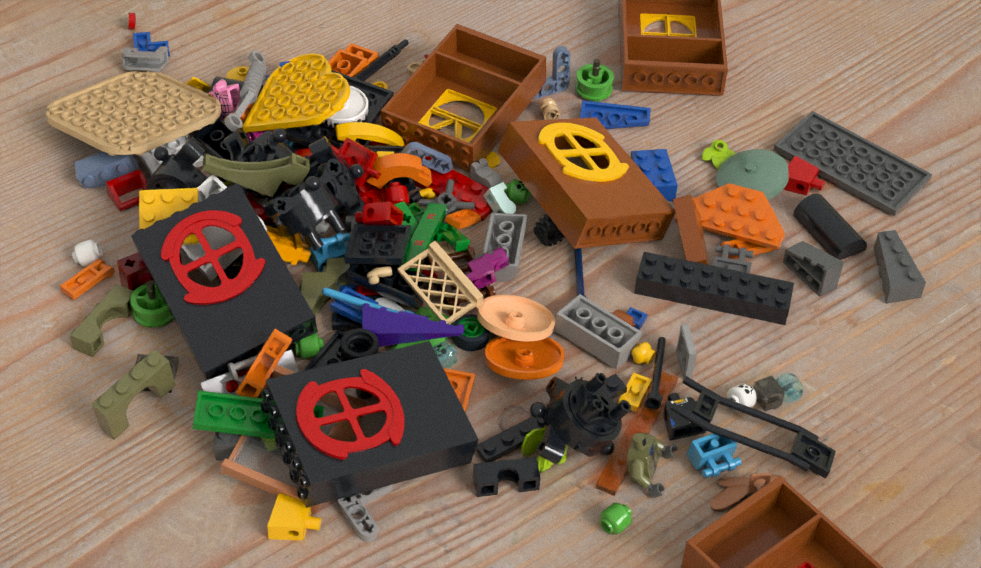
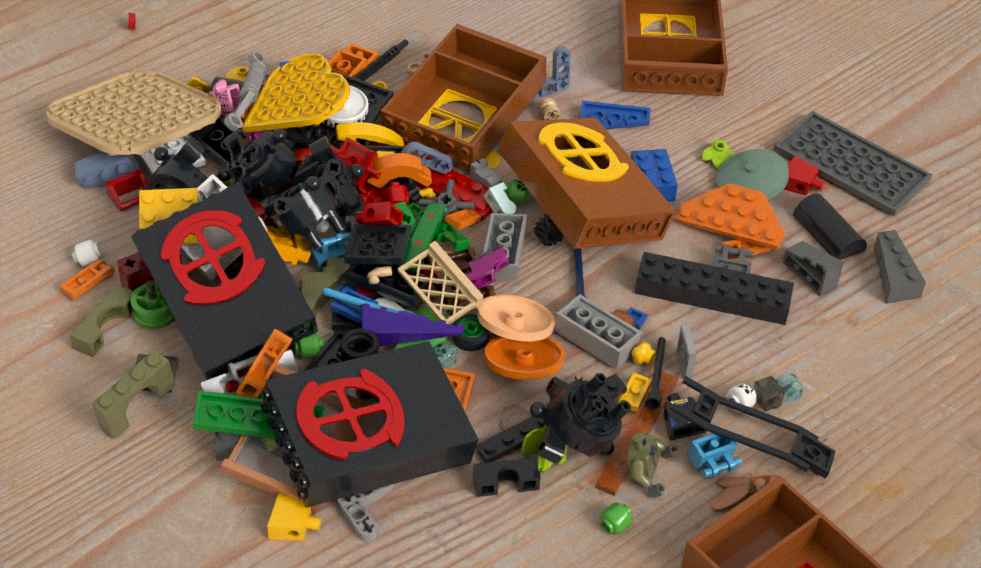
(143, 42): blue plate -> none
(143, 60): light grey piece -> none
(259, 176): olive arch -> none
(594, 81): bright green wheel -> none
(691, 229): dark orange slope -> none

